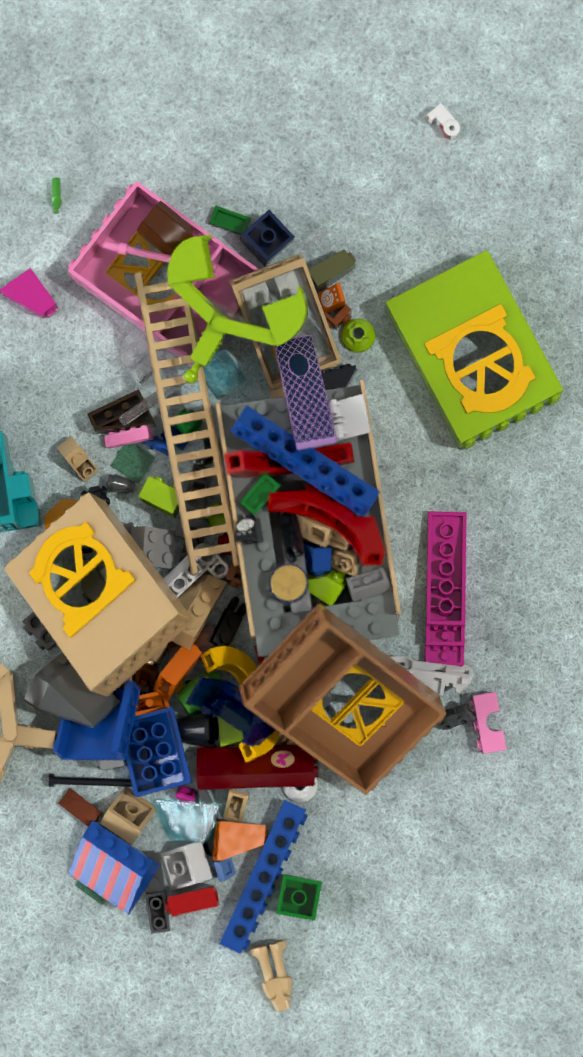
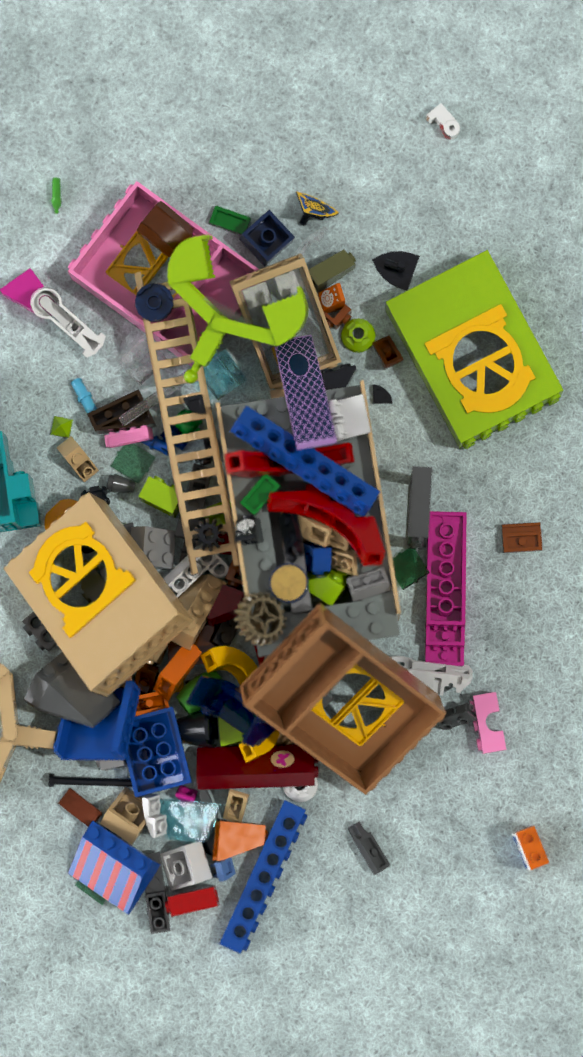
(61, 427): none -> lime slope
(67, 321): none -> white piece
(83, 395): none -> medium azure pin
(124, 249): bright pink bar -> none
(154, 302): none -> dark blue tile
(154, 820): none -> white slope
(195, 404): none -> black tile
(215, 531): none -> black gear
(225, 605): none -> dark red slope
(258, 634): none -> dark tan gear
(276, 988): tan piece -> none
(299, 897): green brick -> none
(314, 208): none -> shield
(369, 848): none -> dark grey hinge
(381, 395): none -> black tile
(387, 352): none -> reddish brown slope
(397, 267): none -> black shield
(409, 568): none -> clear green piece
(419, 507): none -> dark grey window
(521, 537): none -> dark orange plate
(530, 848): none -> orange piece

